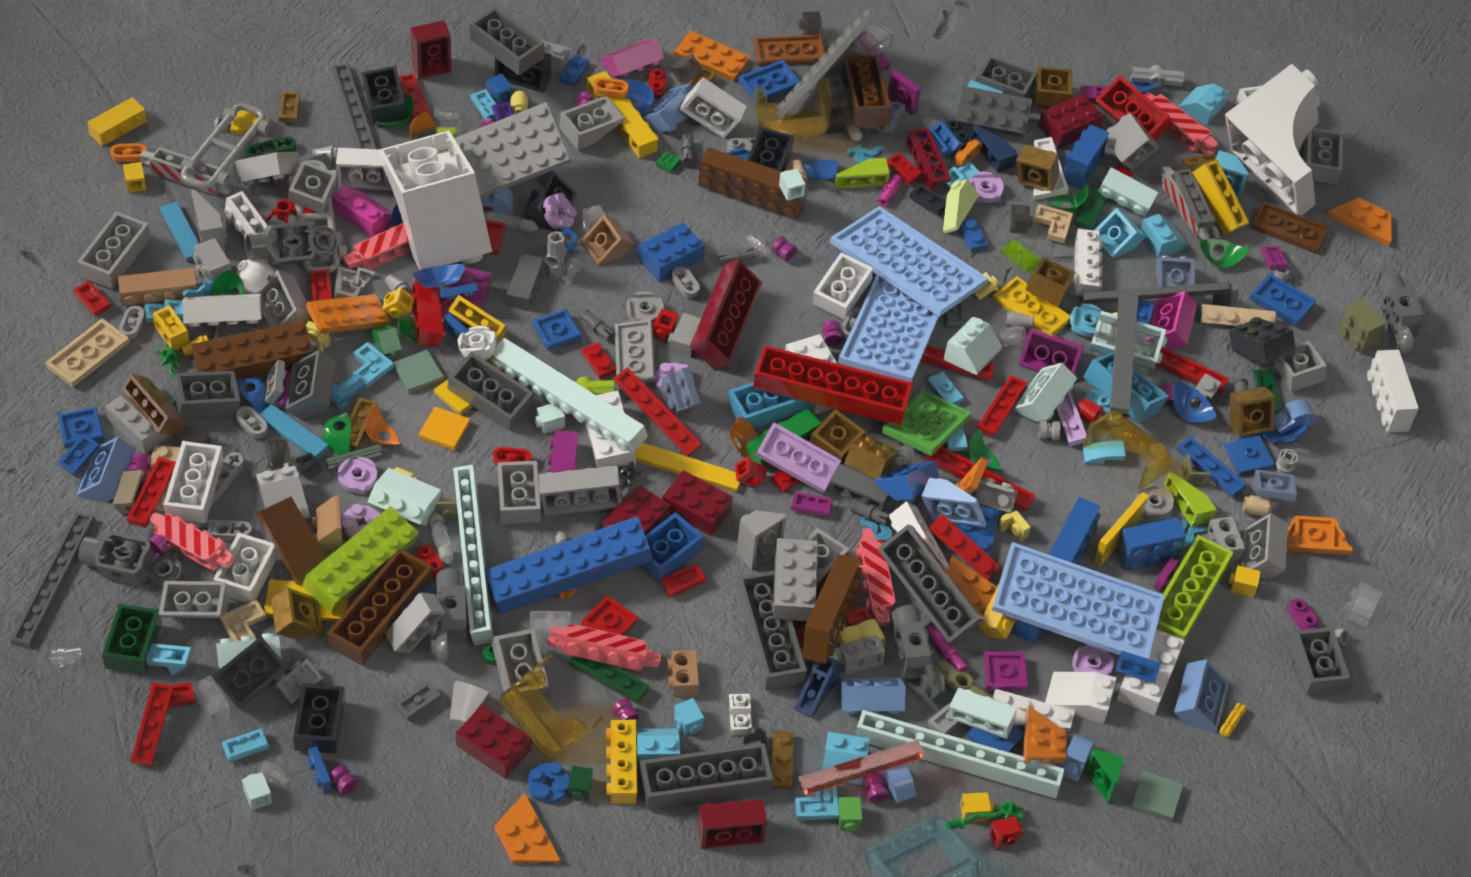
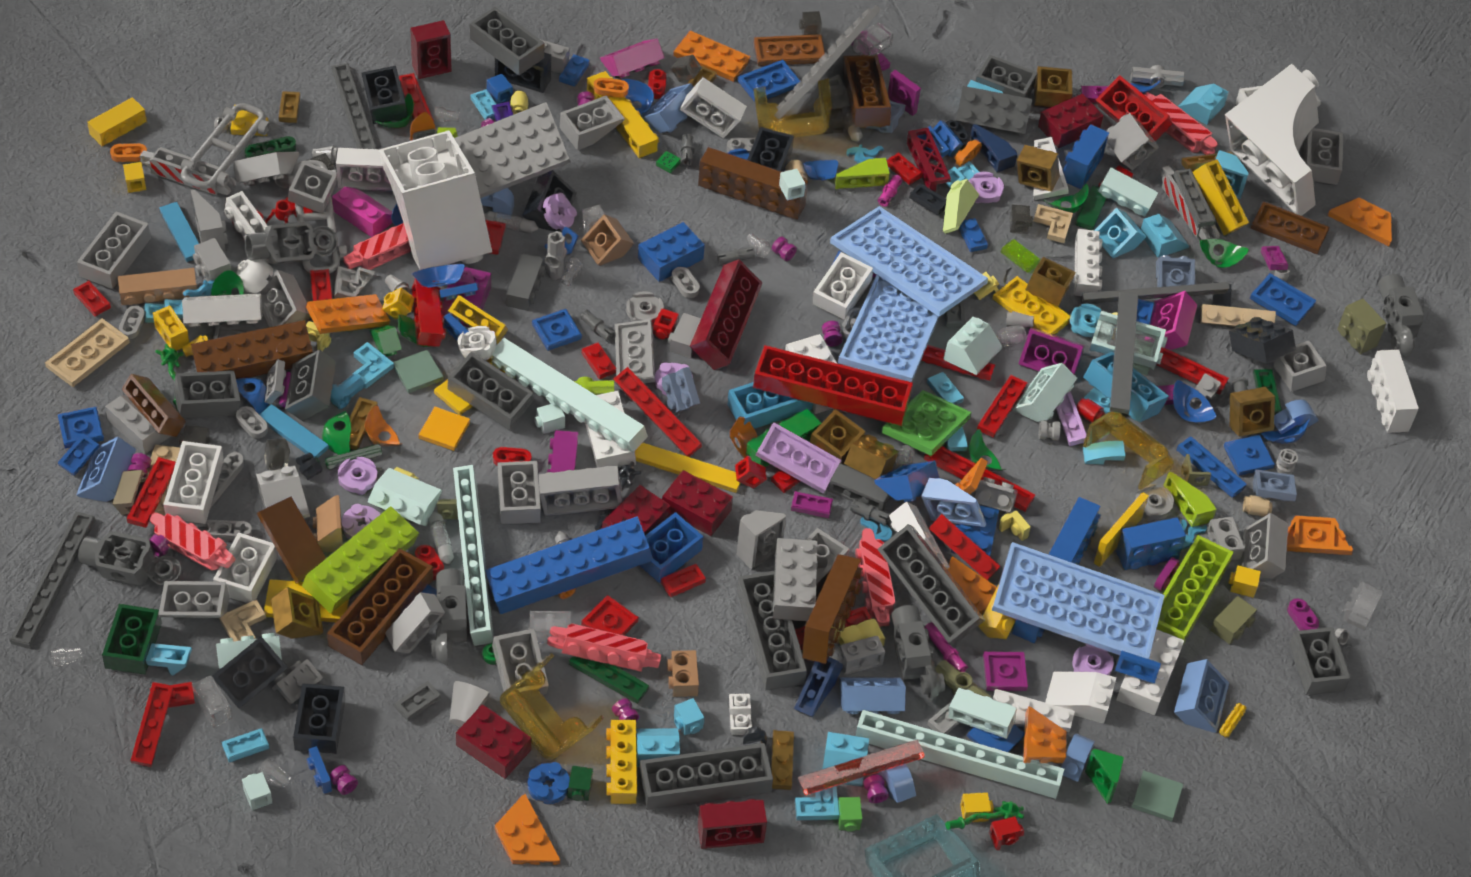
(1233, 620): none -> olive brick

